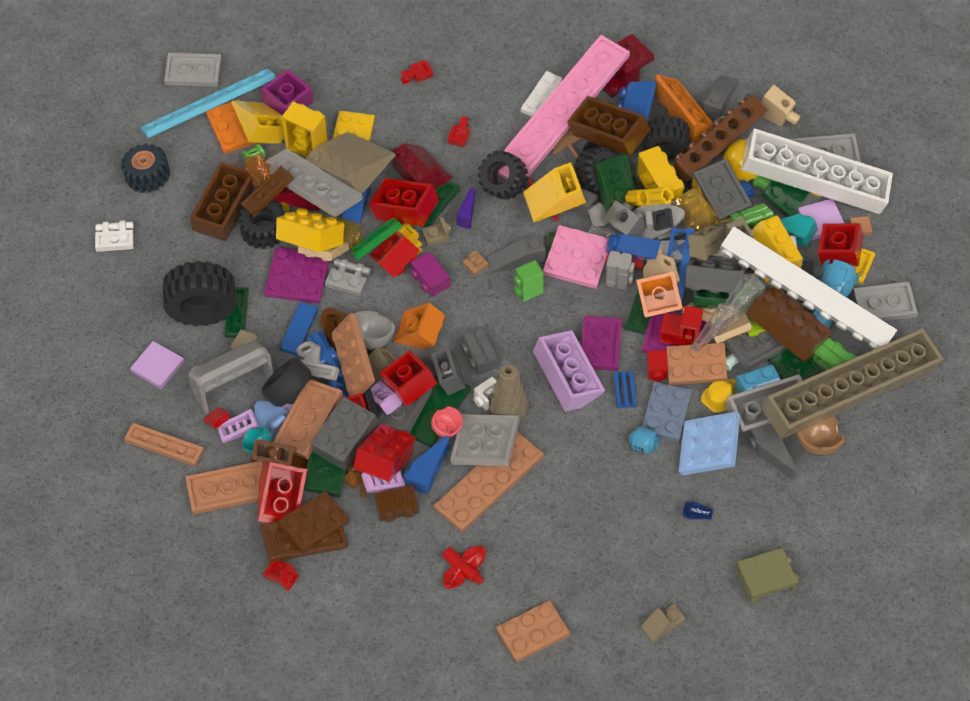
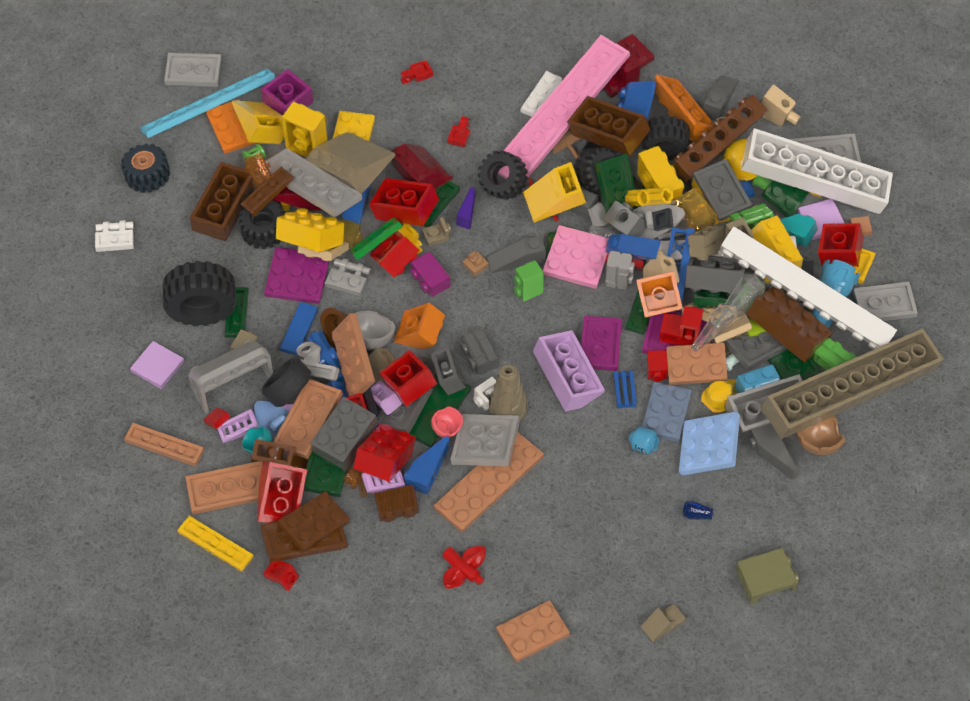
(215, 543): none -> yellow tile

